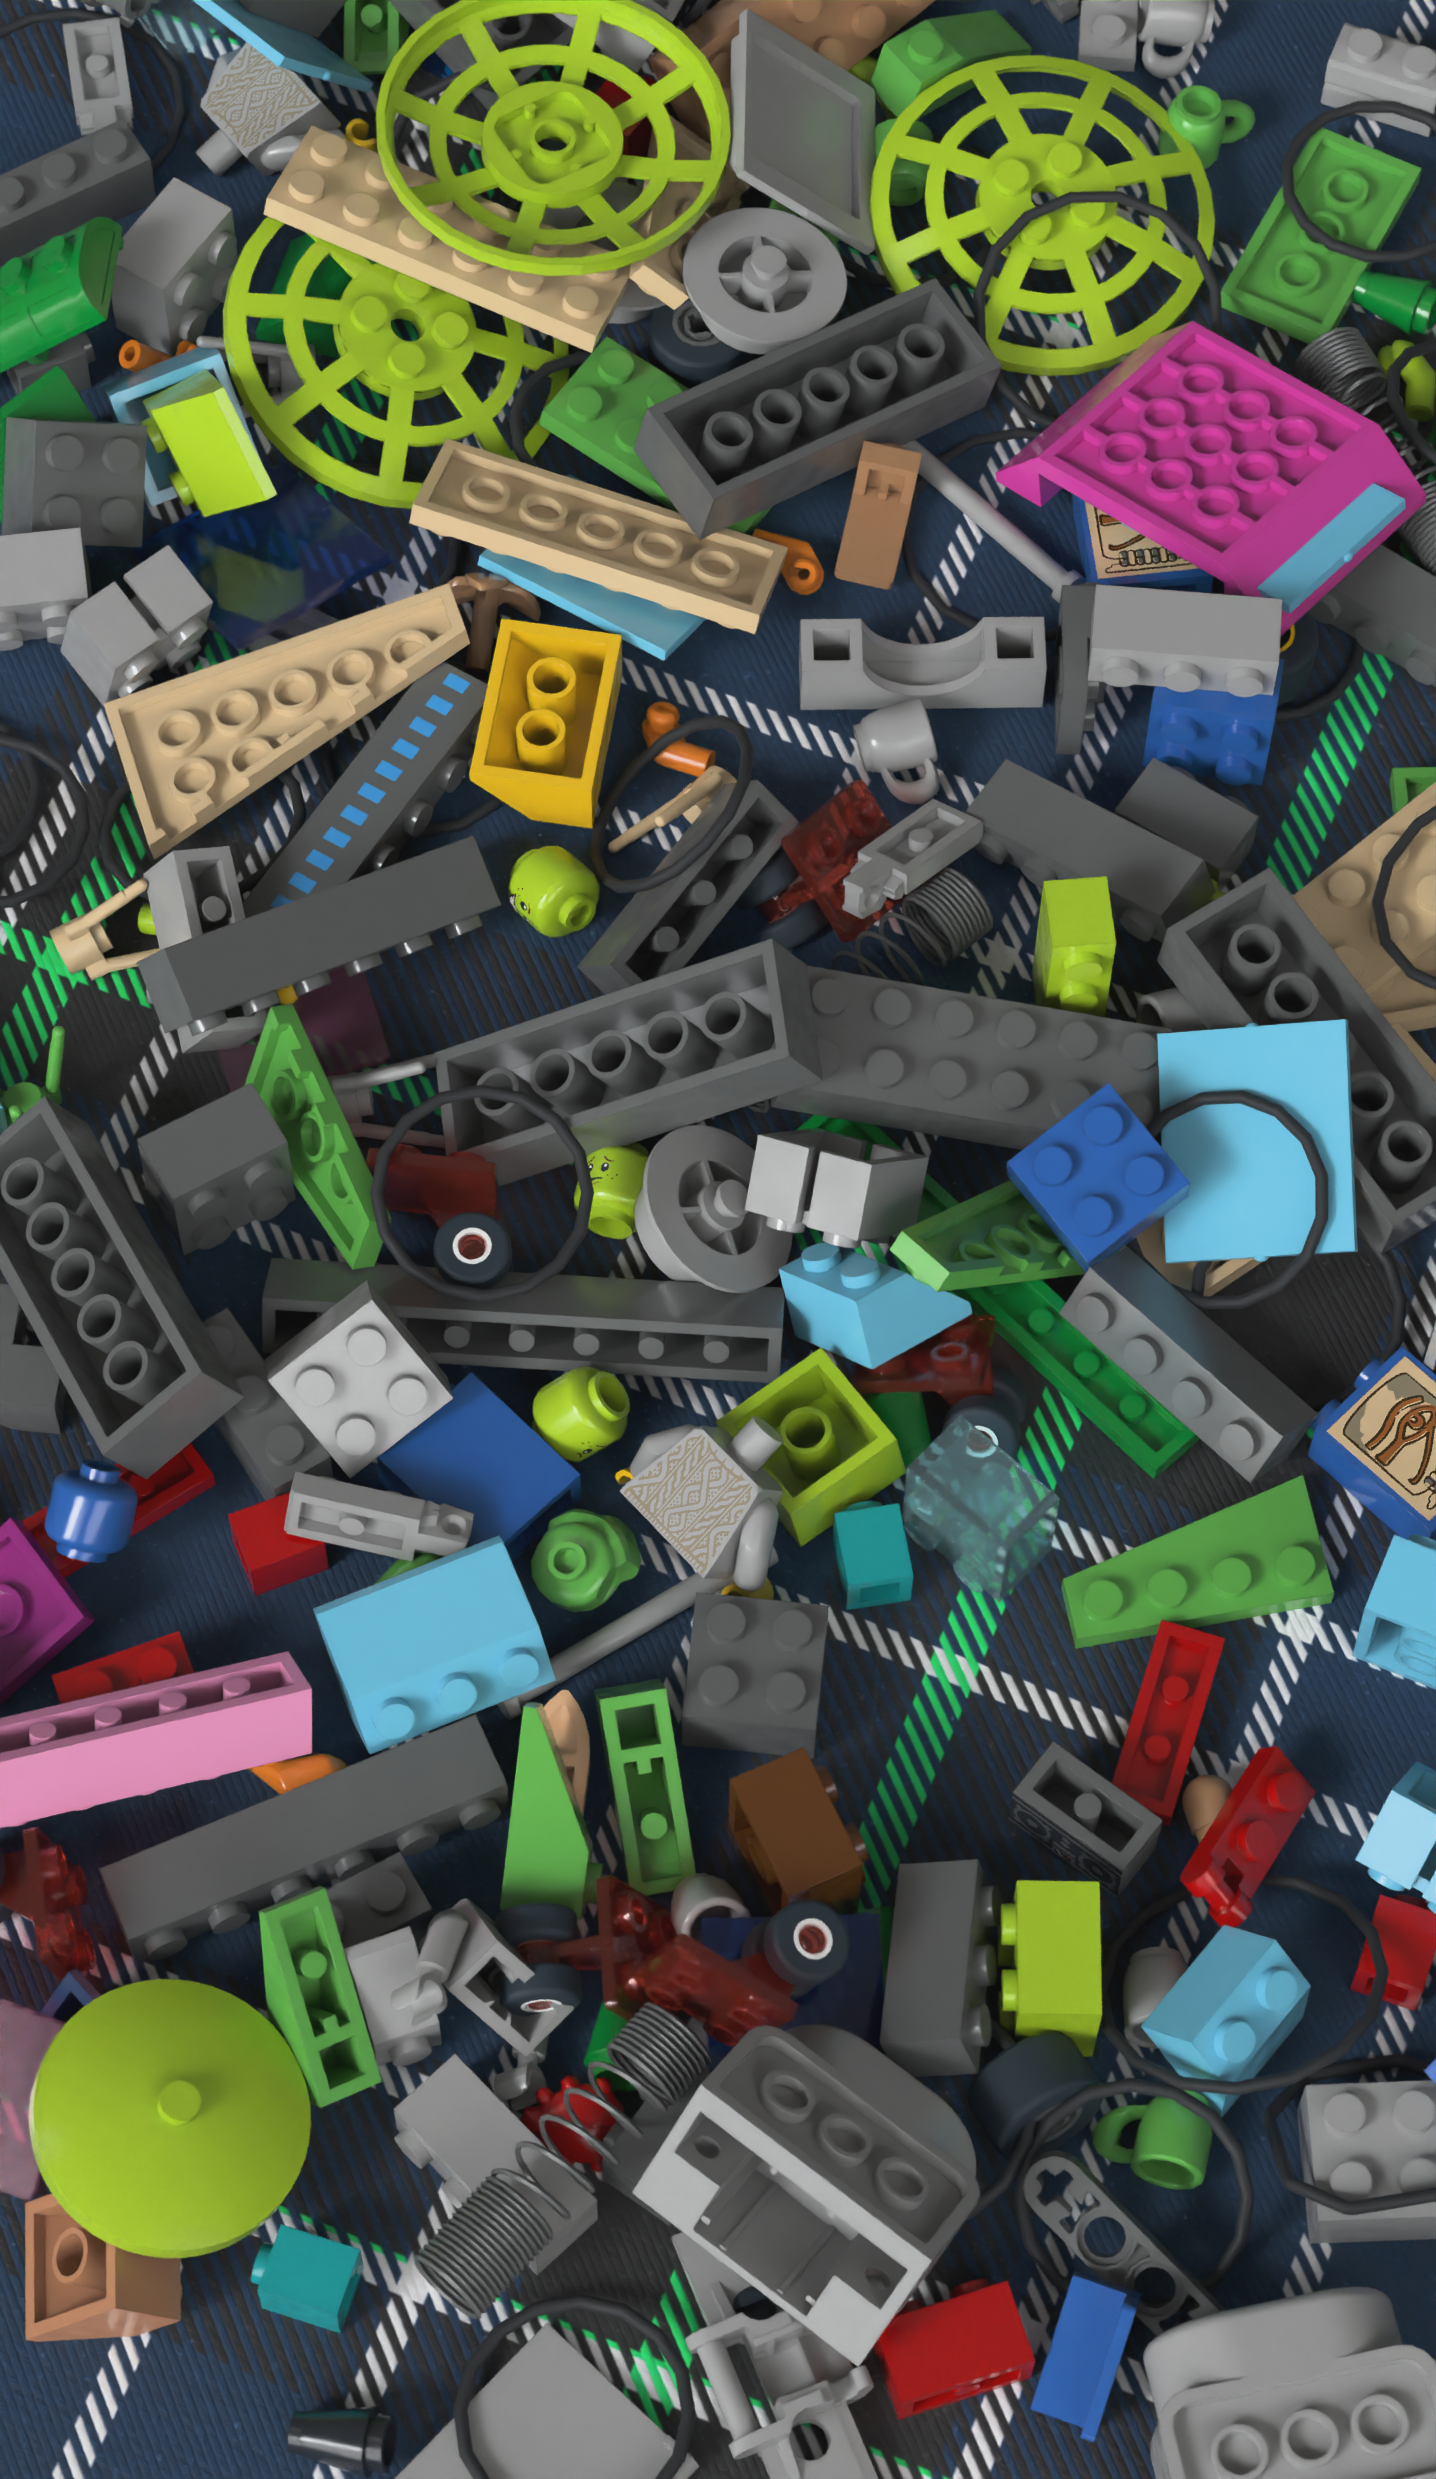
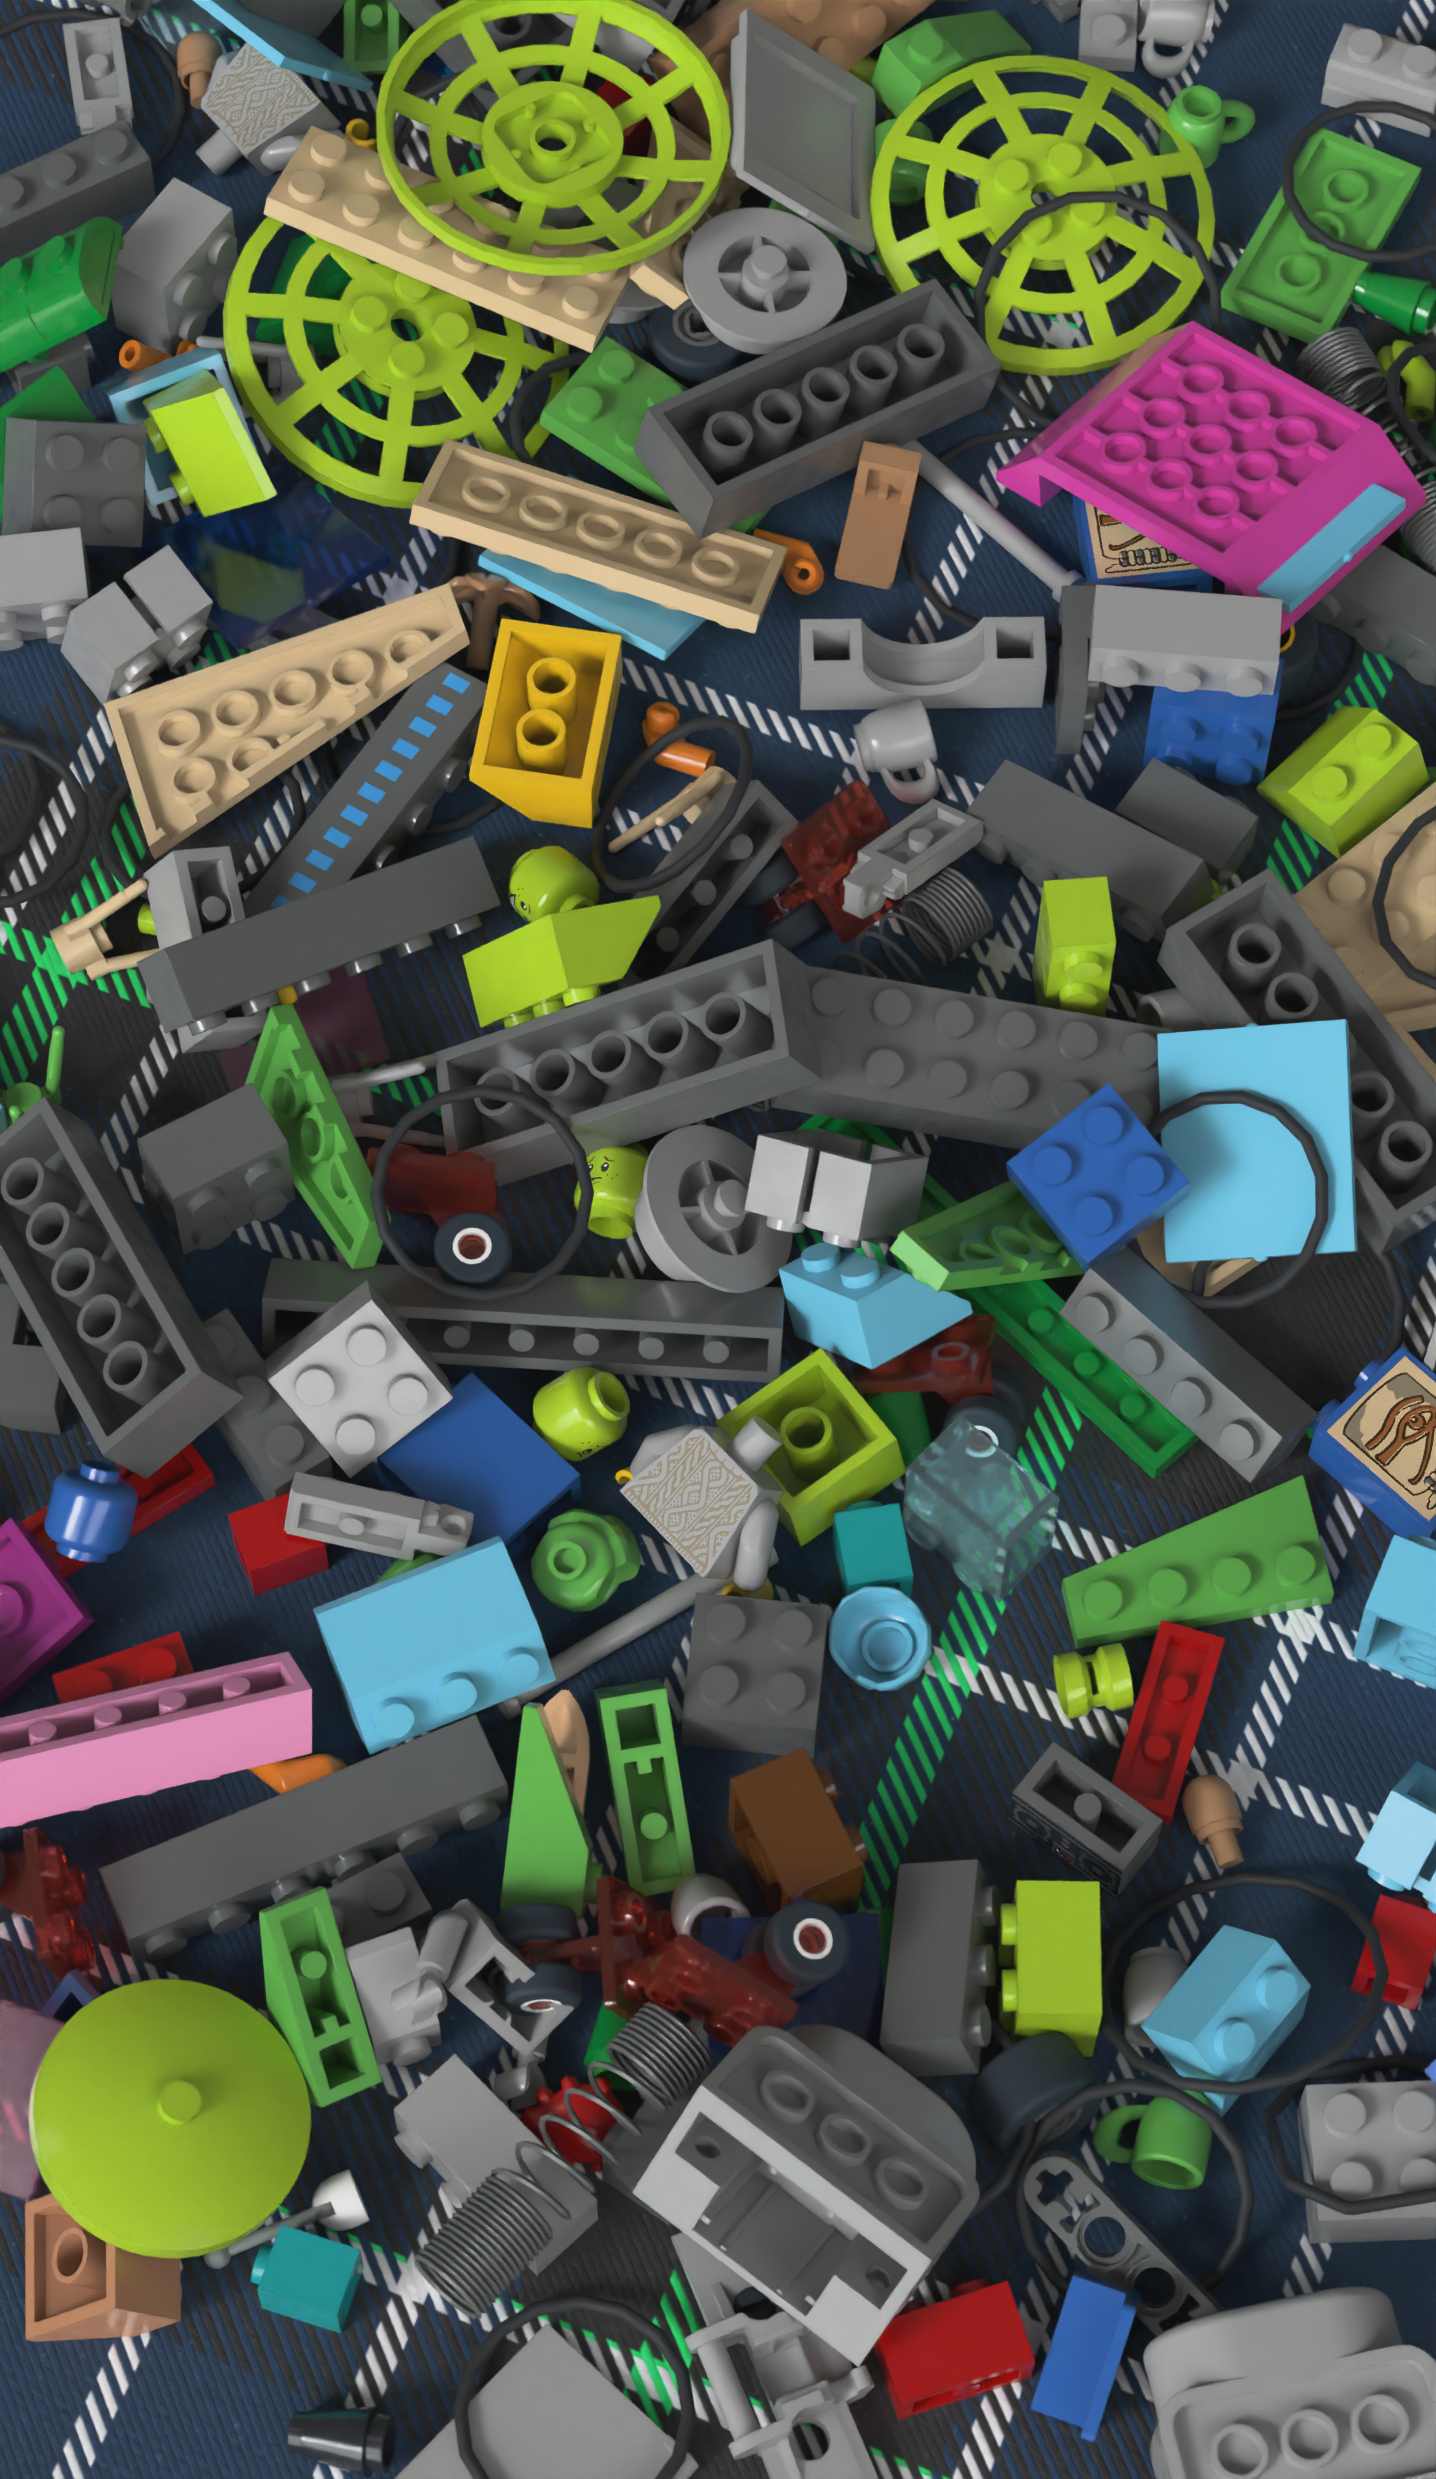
(196, 62): none -> medium nougat cylinder
(334, 2203): none -> hinge
(557, 960): none -> lime slope
(879, 1638): none -> medium azure hair
(1093, 1681): none -> lime wheel
(1247, 1836): red plate -> none
(1347, 778): none -> lime slope

